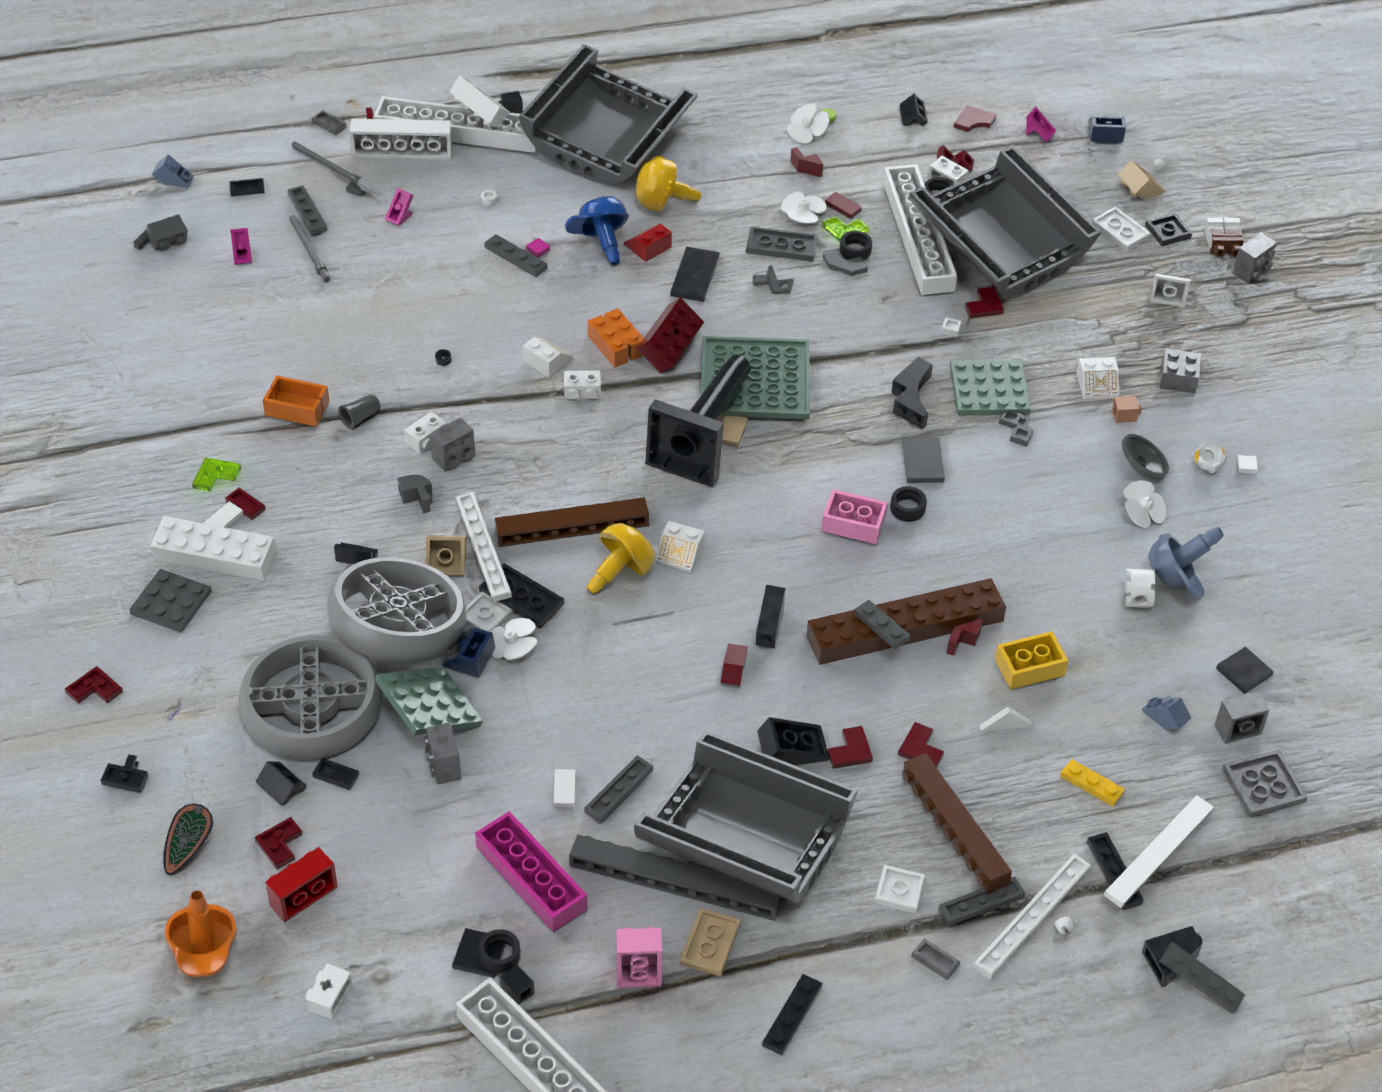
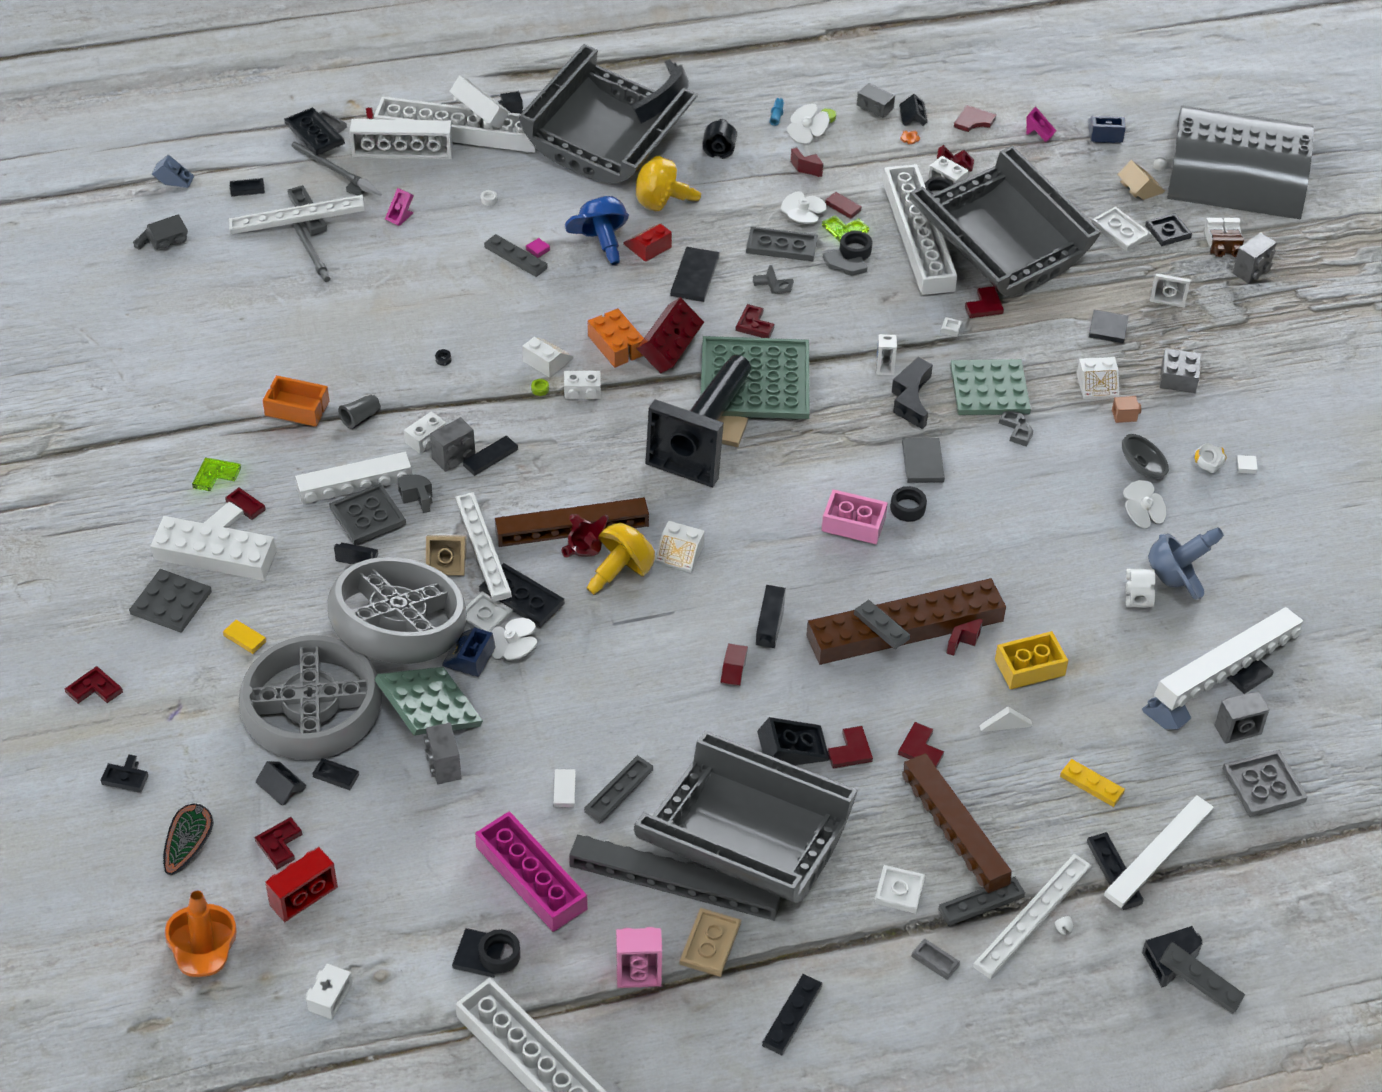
(241, 246): dark pink slope -> none
(244, 636): none -> yellow tile
(296, 214): none -> white tile
(314, 131): none -> black tile
(352, 477): none -> white brick
(367, 514): none -> dark grey plate
(490, 455): none -> black tile
(517, 984): black brick -> none
(540, 387): none -> lime tile
(584, 537): none -> dark red piece
(661, 98): none -> black arch
(719, 139): none -> black brick
(751, 324): none -> dark red tile
(776, 111): none -> dark azure axle
(875, 100): none -> dark grey brick
(886, 349): none -> white torso
(910, 137): none -> orange plant
(1108, 326): none -> tile
(1228, 658): none -> white brick
(1241, 162): none -> dark grey slope

